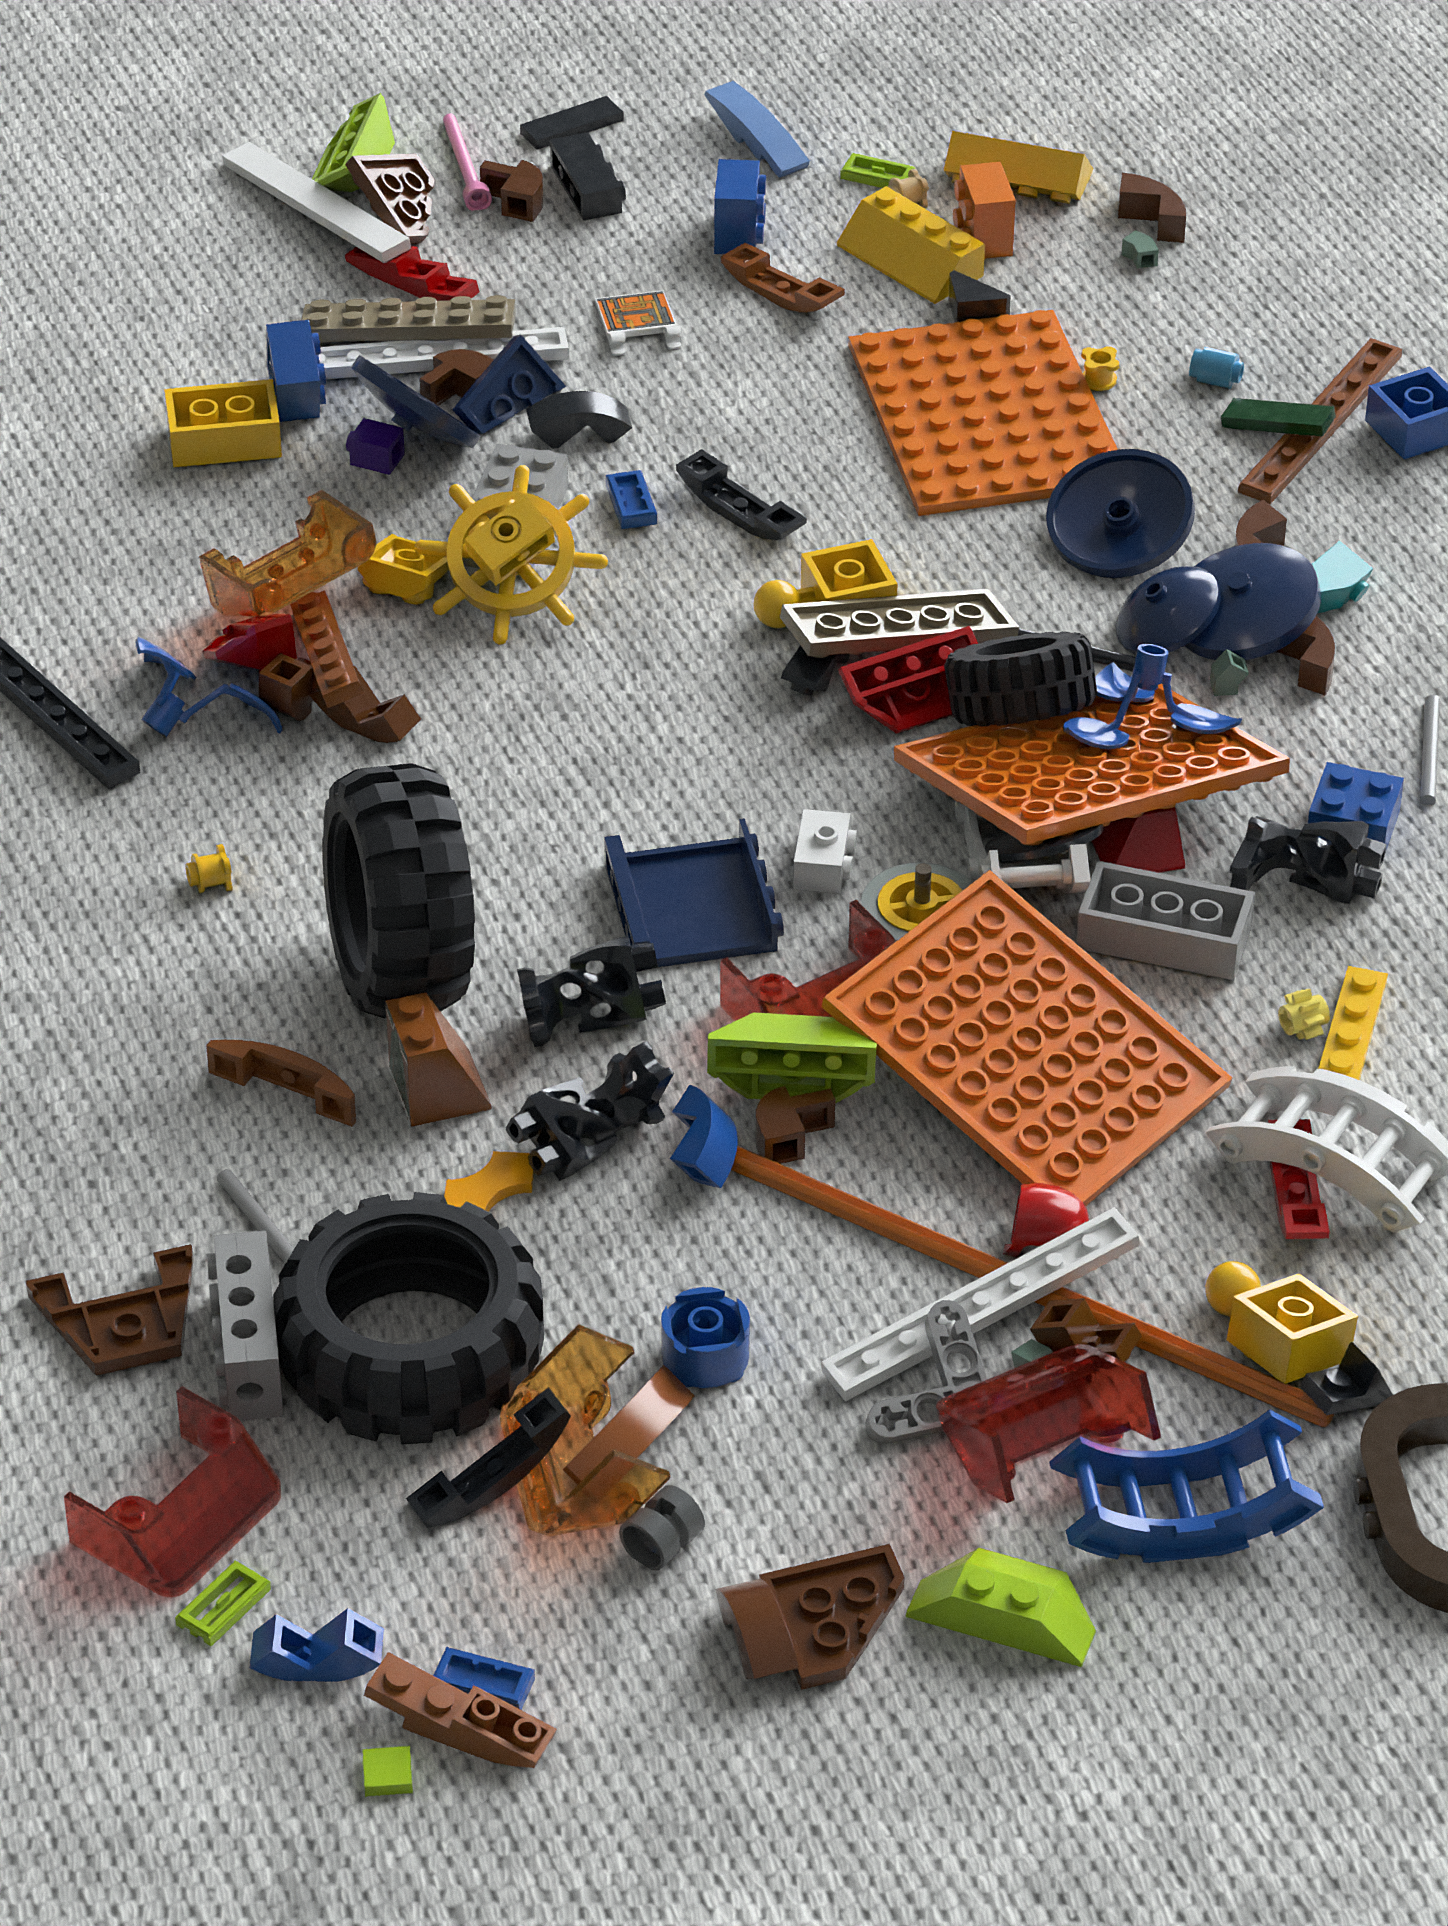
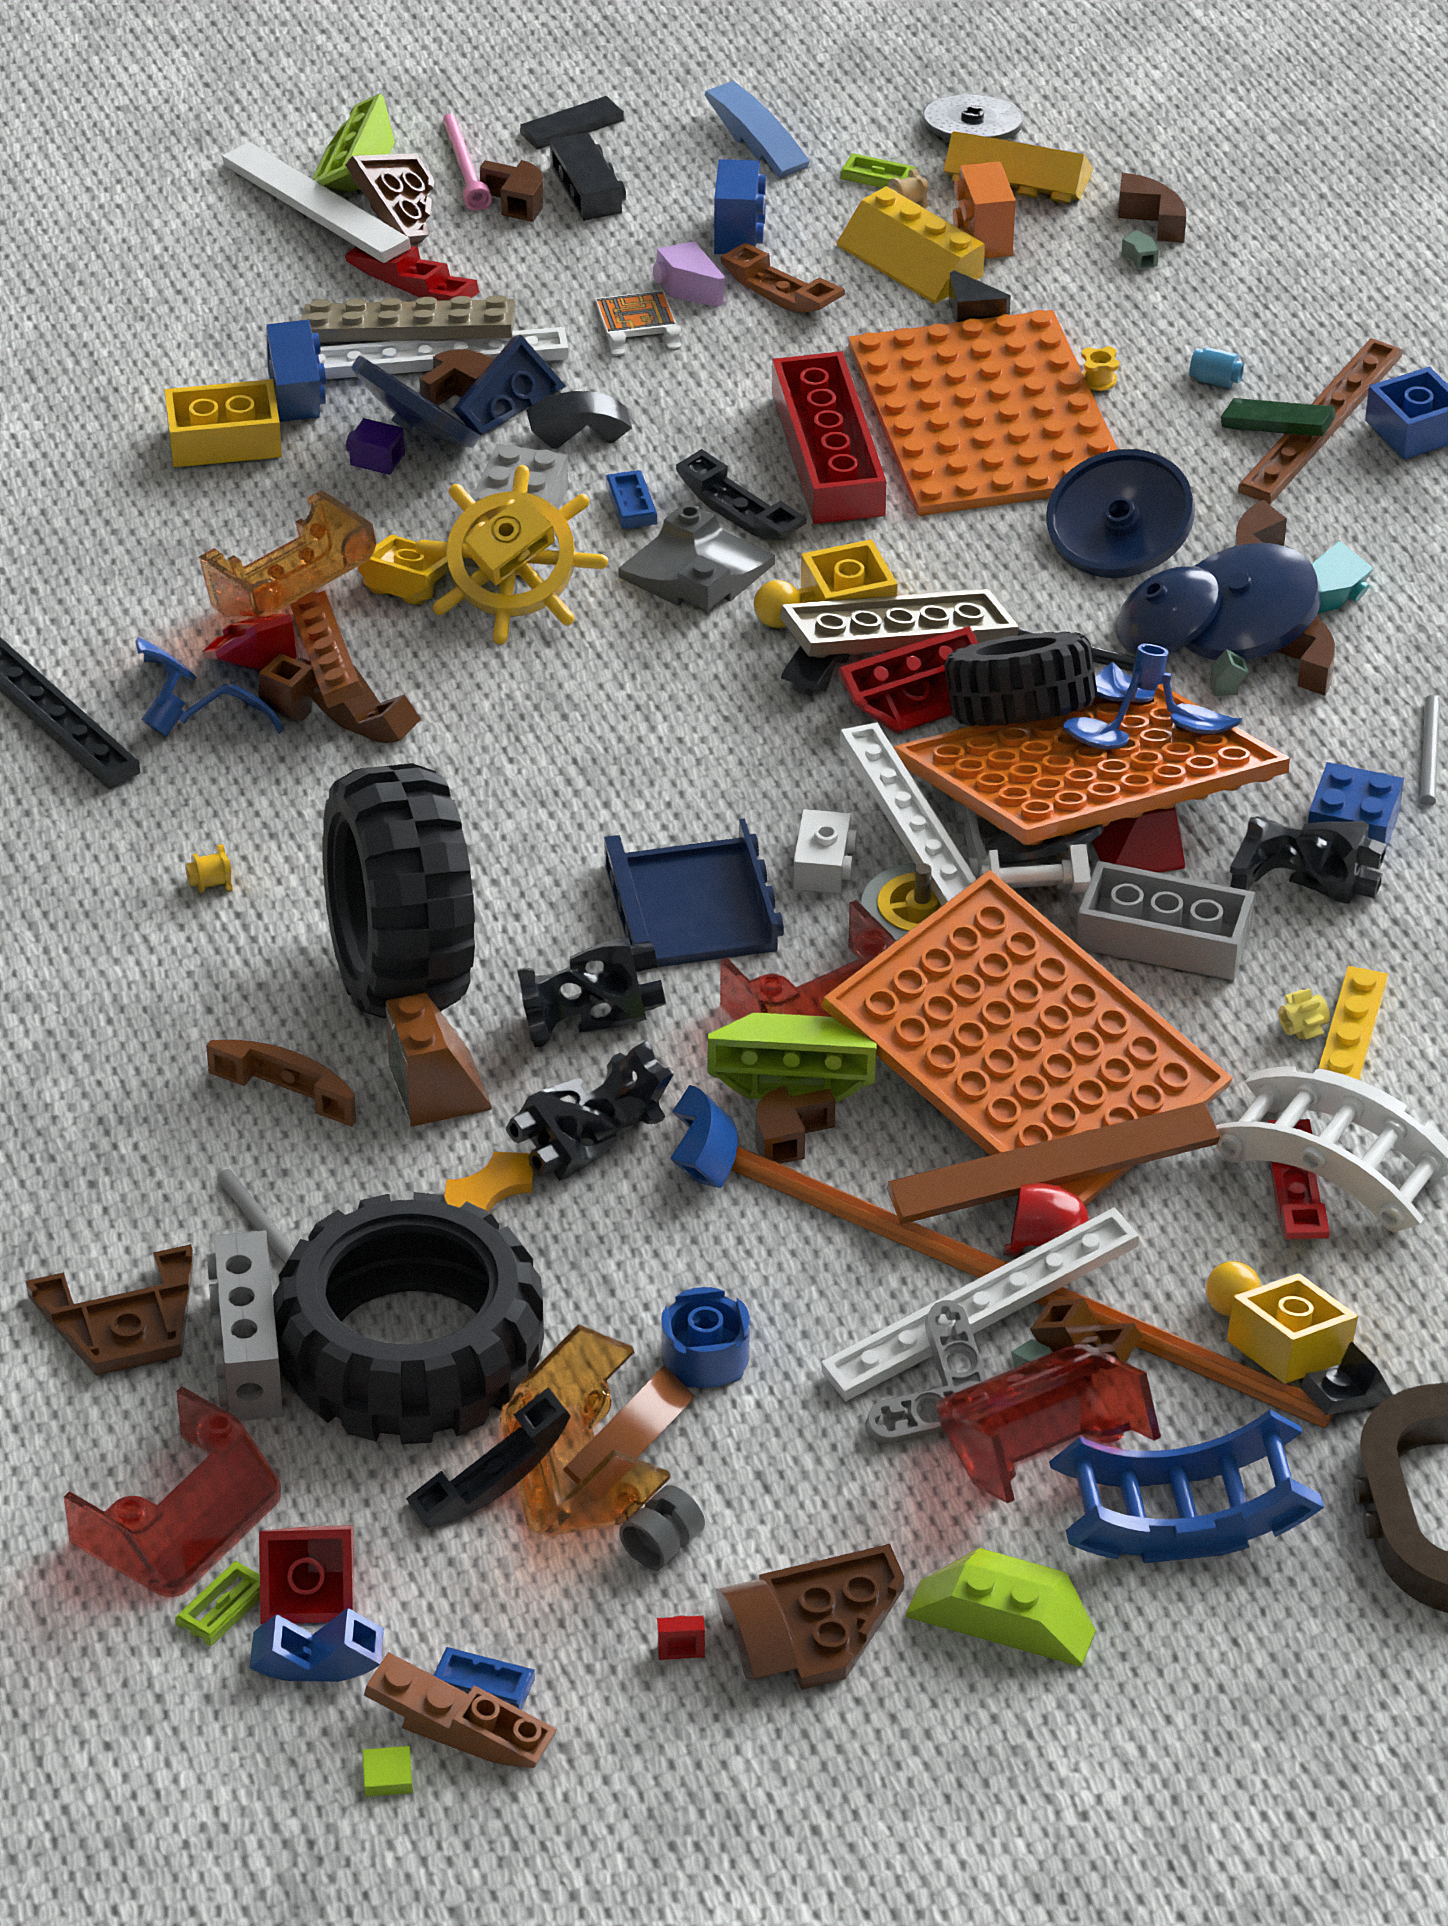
(306, 1573): none -> red slope
(681, 1637): none -> red plate
(689, 274): none -> lavender slope
(696, 561): none -> dark grey slope
(828, 437): none -> red brick
(907, 809): none -> white plate
(972, 115): none -> piece
(1053, 1162): none -> dark orange tile

